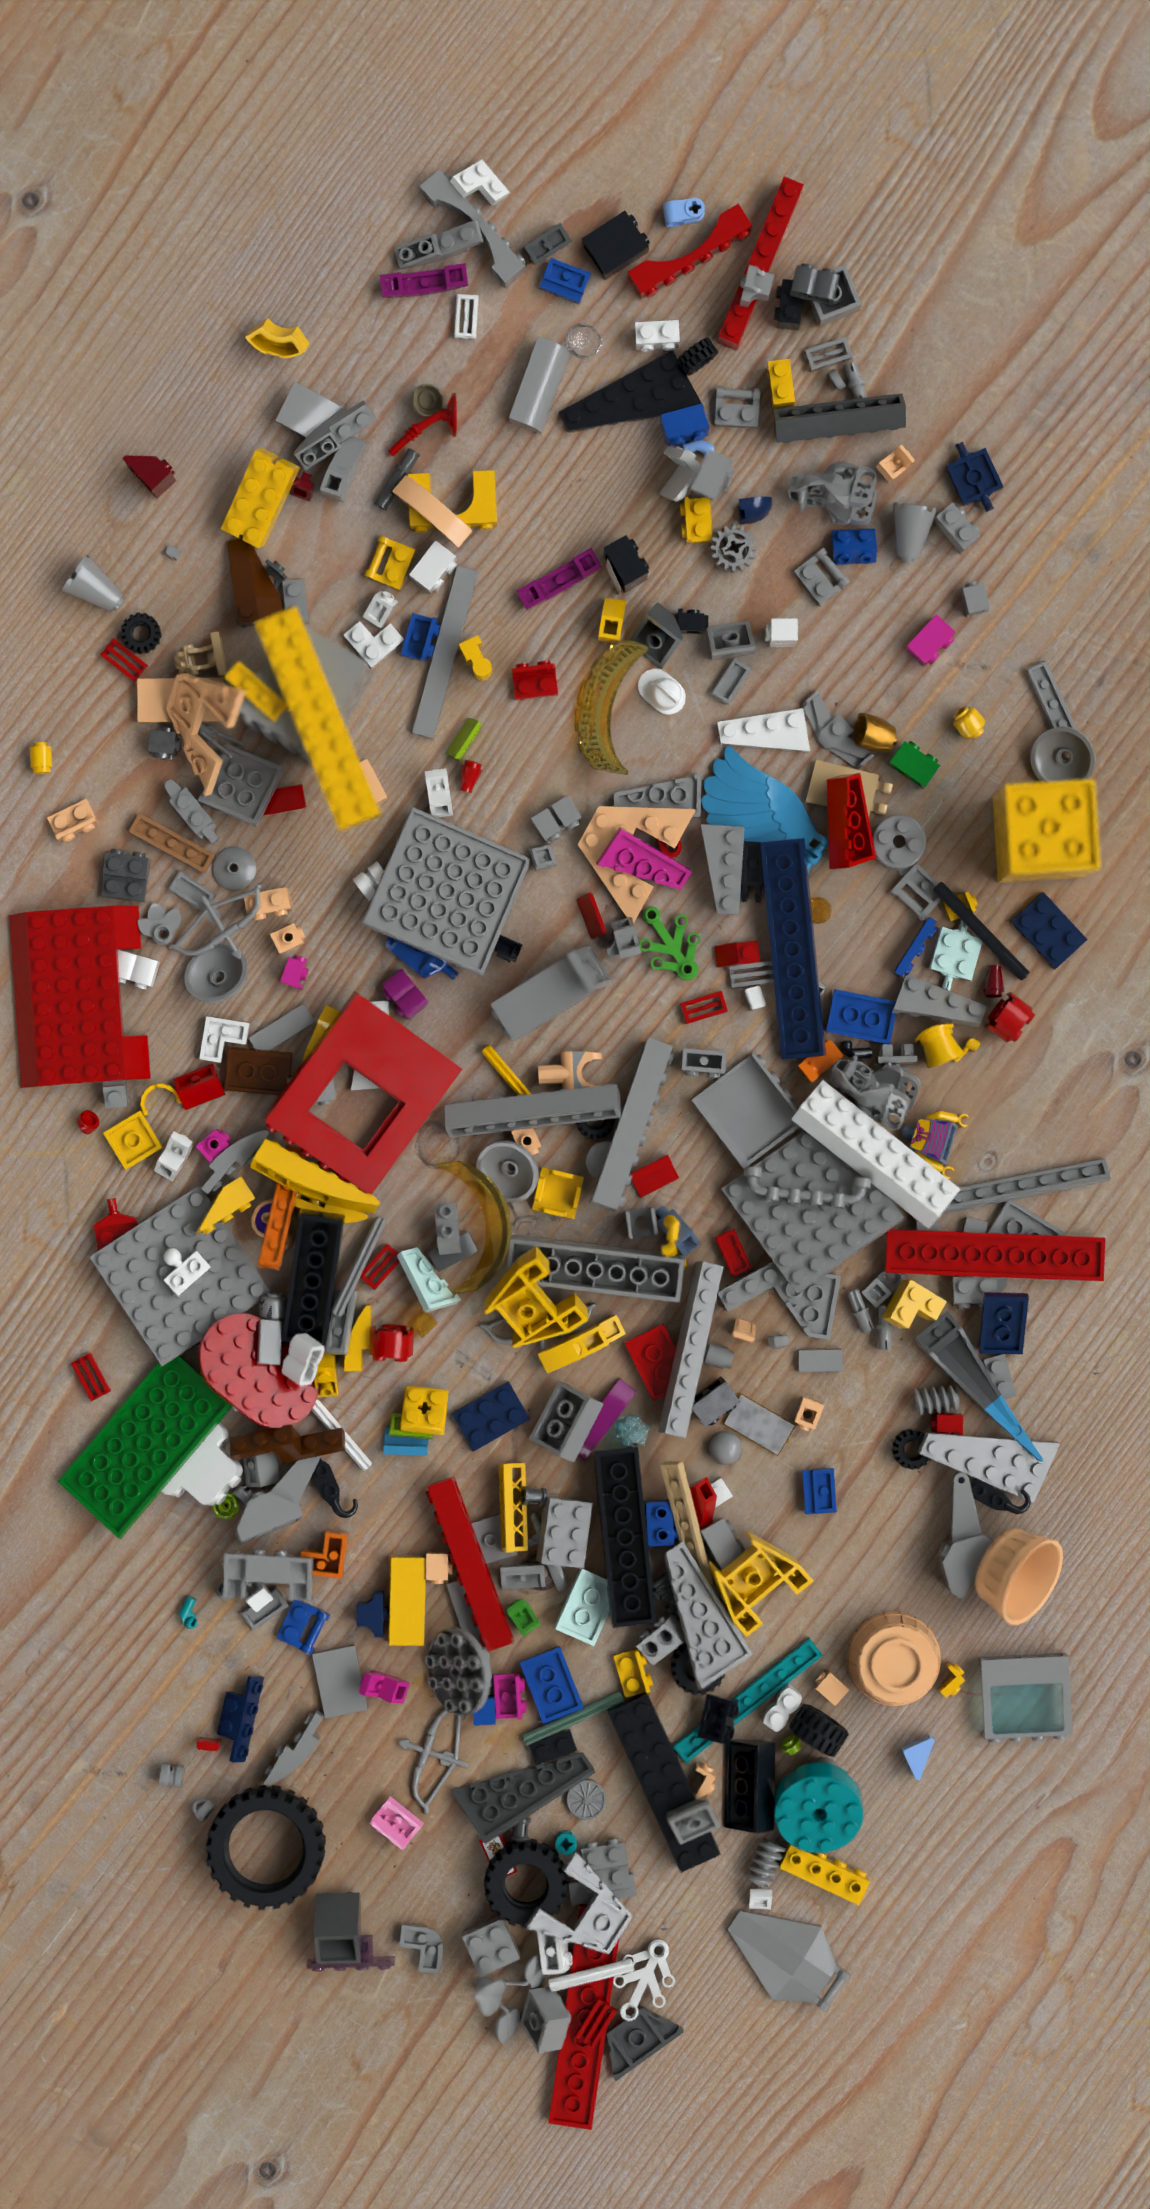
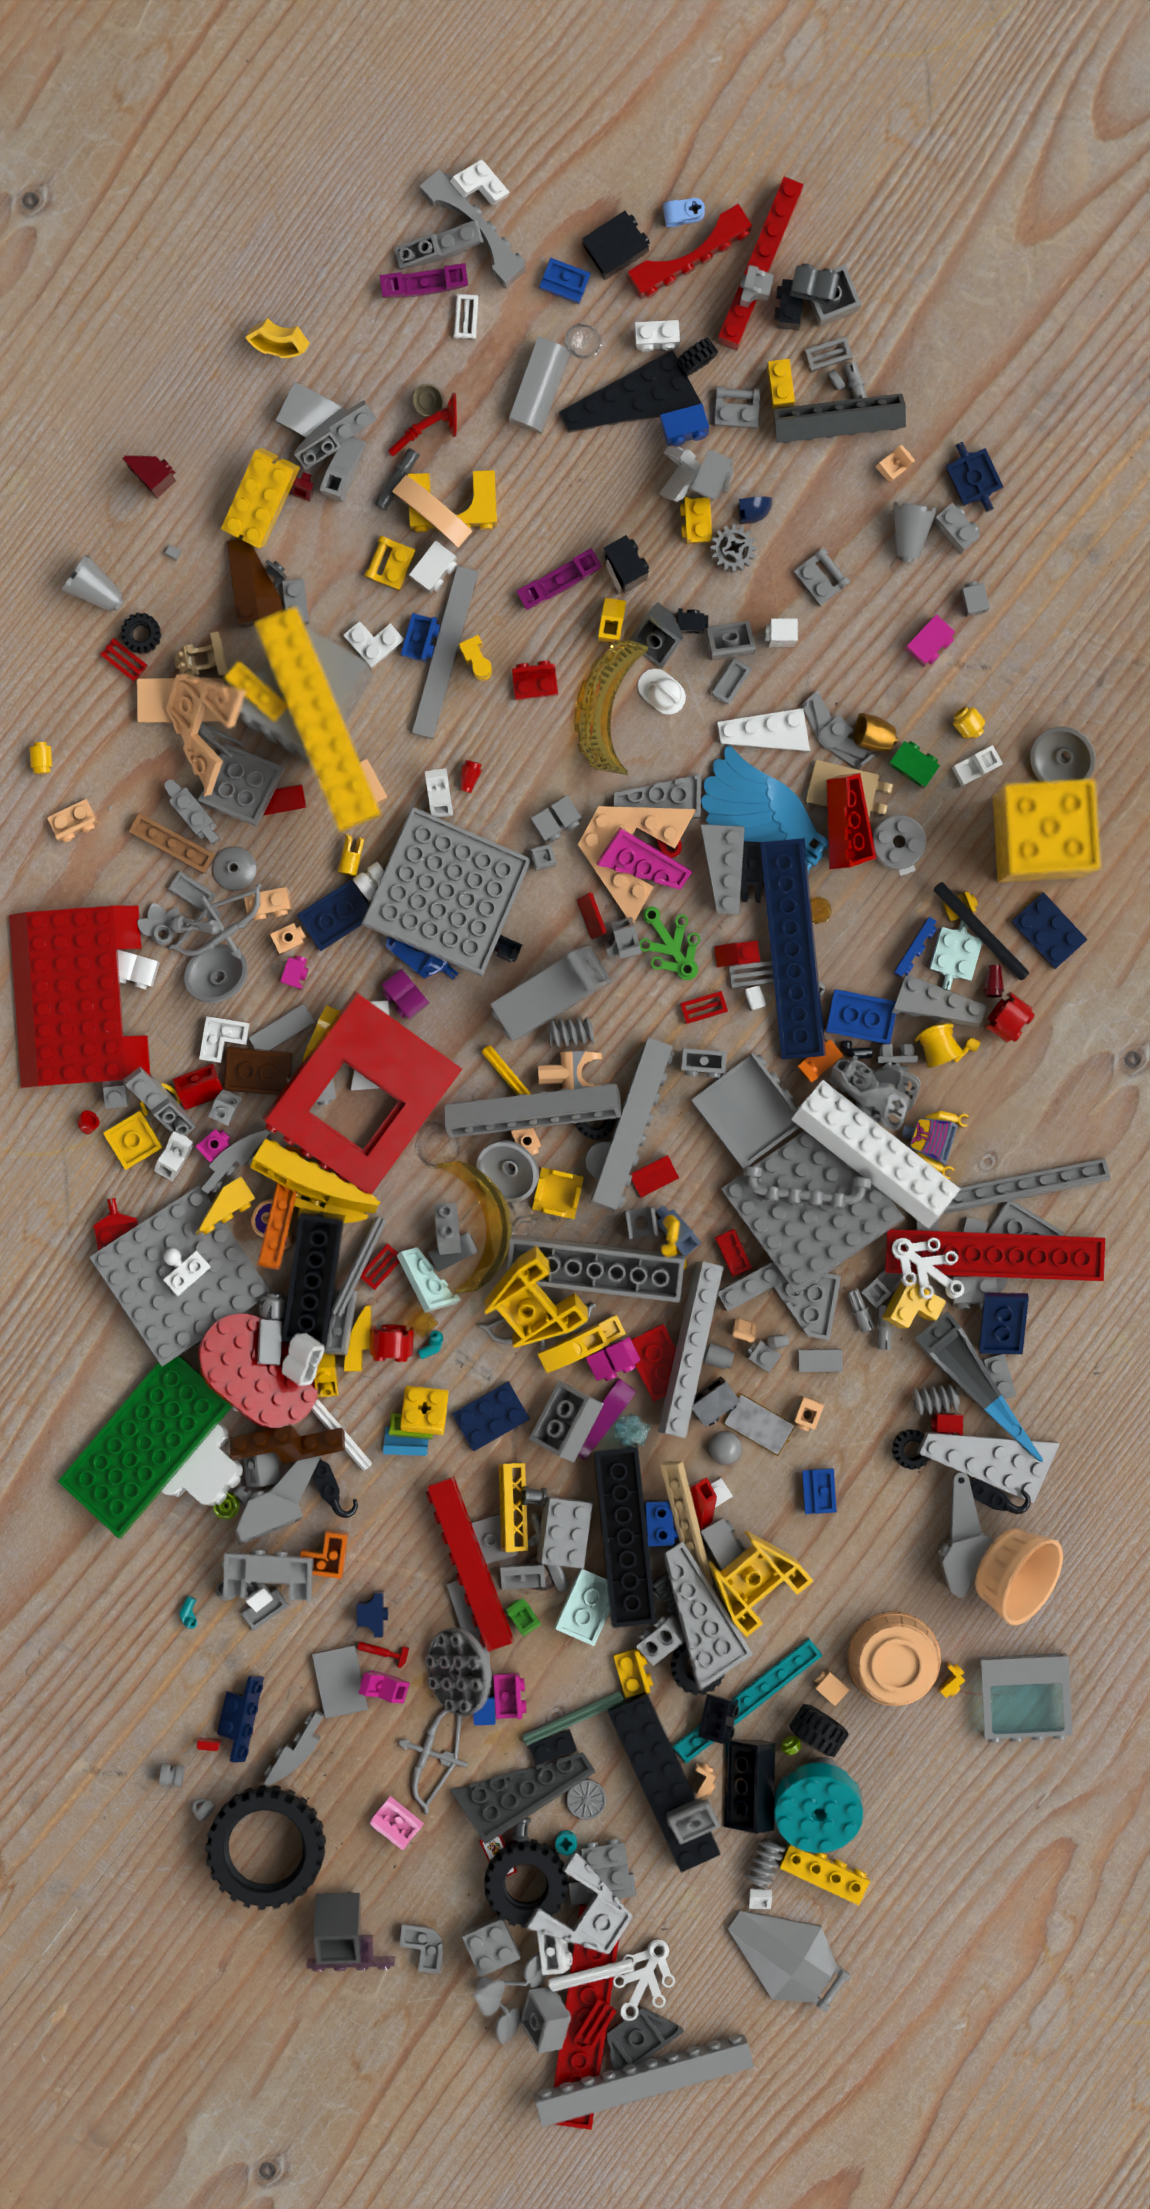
(82, 1379): red tile -> none
(125, 875): dark grey plate -> none
(160, 1102): none -> light grey slope
(163, 743): flat silver brick -> none
(178, 924): none -> light grey piece
(225, 1107): none -> light grey brick
(296, 1622): blue plate -> none
(334, 915): none -> dark blue plate
(350, 860): none -> yellow hinge
(380, 608): white bracket -> none
(384, 1652): none -> red piece
(406, 1600): yellow brick -> none
(434, 1345): none -> teal arm
(438, 1566): light nougat brick -> none
(464, 739): lime slope -> none
(547, 244): dark grey hinge -> none
(551, 1684): blue plate -> none
(571, 1032): none -> light grey piece
(613, 1359): none -> dark pink piece
(643, 2080): none -> light grey brick
(701, 446): light blue arm -> none
(763, 1355): none -> light grey bracket
(785, 1703): white brick -> none
(838, 491): light grey animal -> none
(854, 546): blue bracket -> none
(918, 1753): light blue slope -> none
(923, 886): light grey plate -> none
(925, 1266): none -> white plant
(977, 765): none -> white slope
(1049, 696): light grey tile -> none

